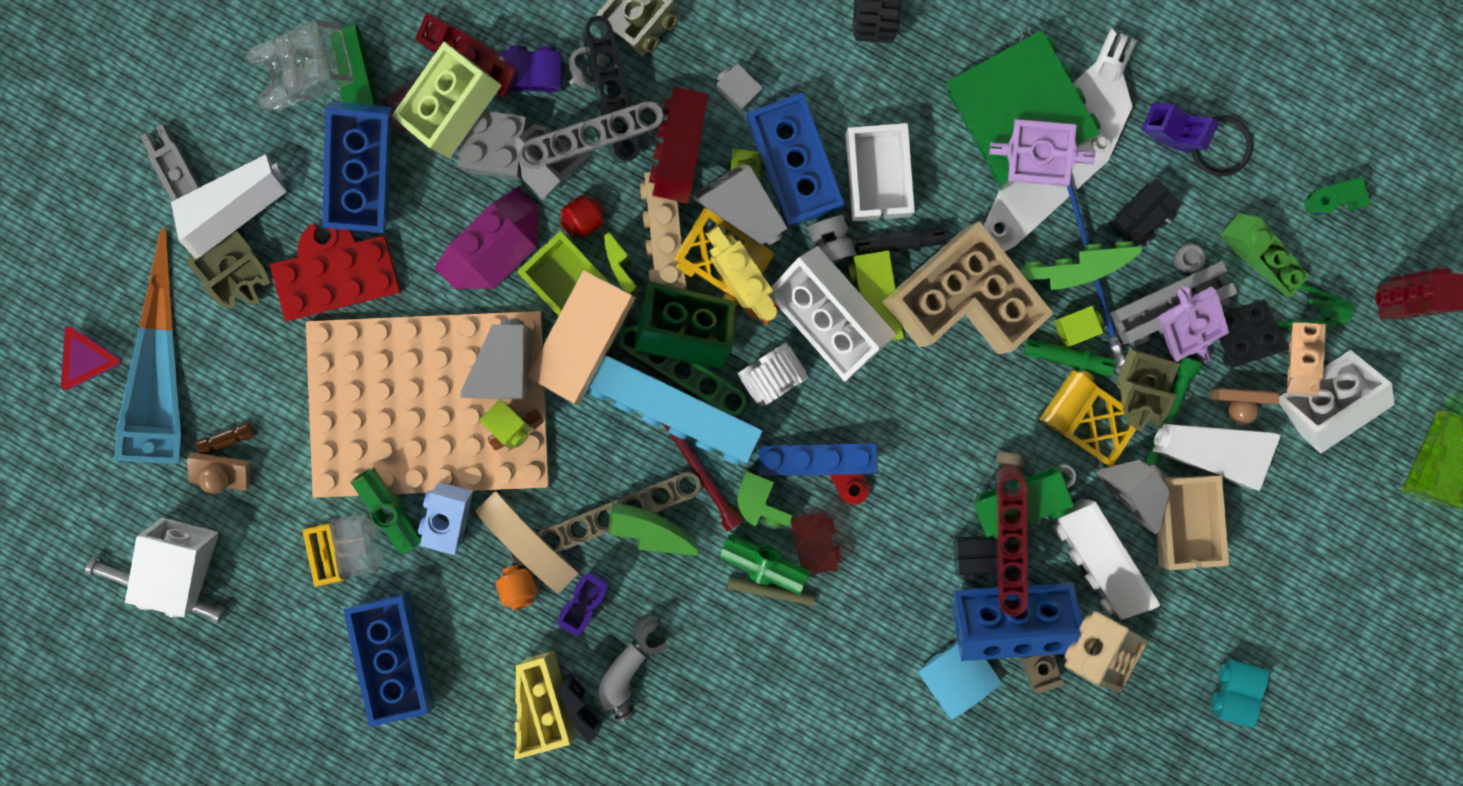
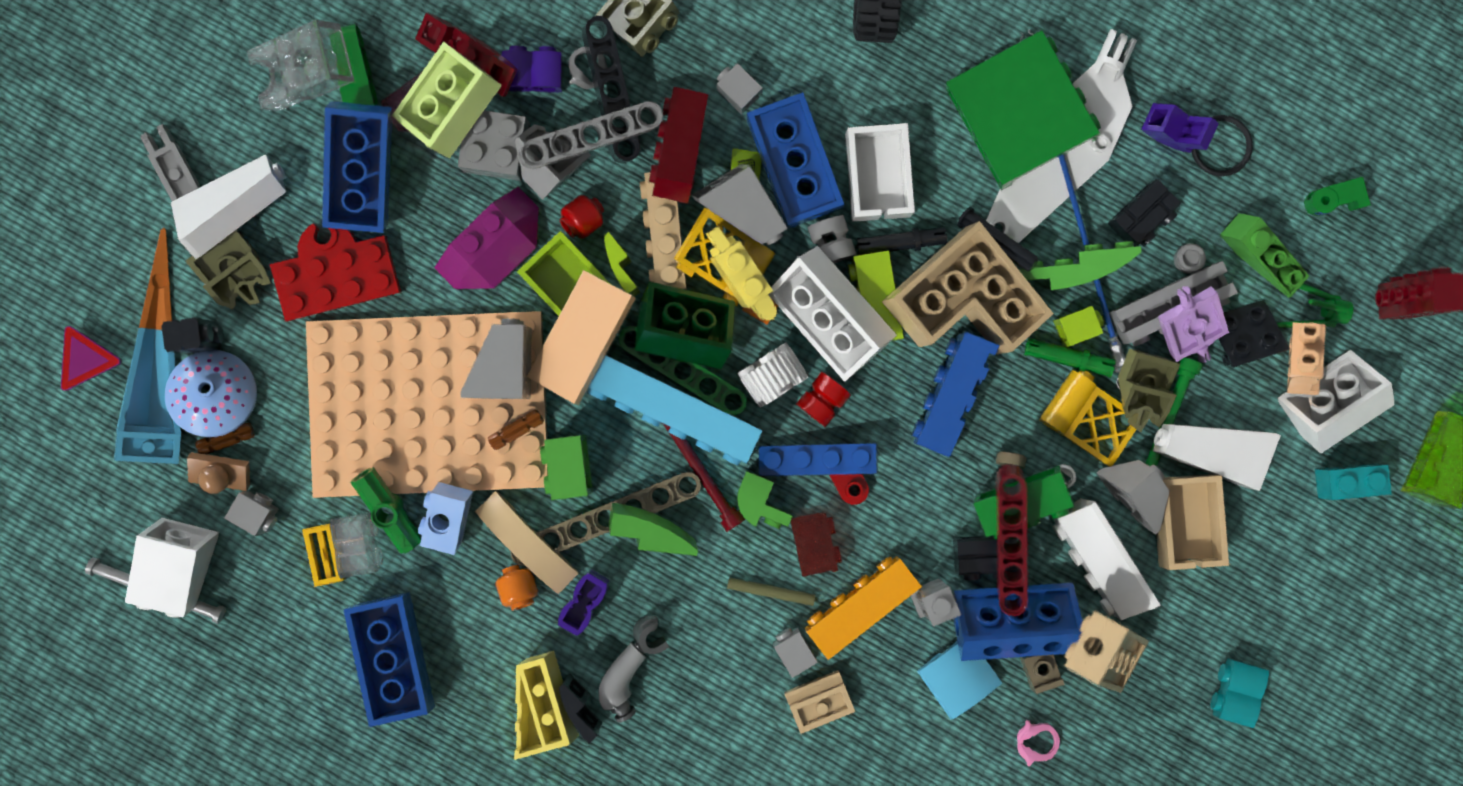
(192, 336): none -> black brick
(224, 406): none -> light blue dish
(252, 513): none -> light grey brick
(506, 425): lime brick -> none
(567, 467): none -> bright green brick
(764, 564): green piece -> none
(794, 651): none -> light grey brick
(819, 701): none -> tan plate
(823, 399): none -> red wheel
(861, 607): none -> light orange brick
(935, 602): none -> light grey window
(953, 393): none -> blue wedge
(1013, 250): none -> black axle
(1032, 730): none -> bright pink piece
(1042, 153): lavender plate -> none
(1243, 405): medium nougat tile -> none
(1353, 481): none -> teal brick

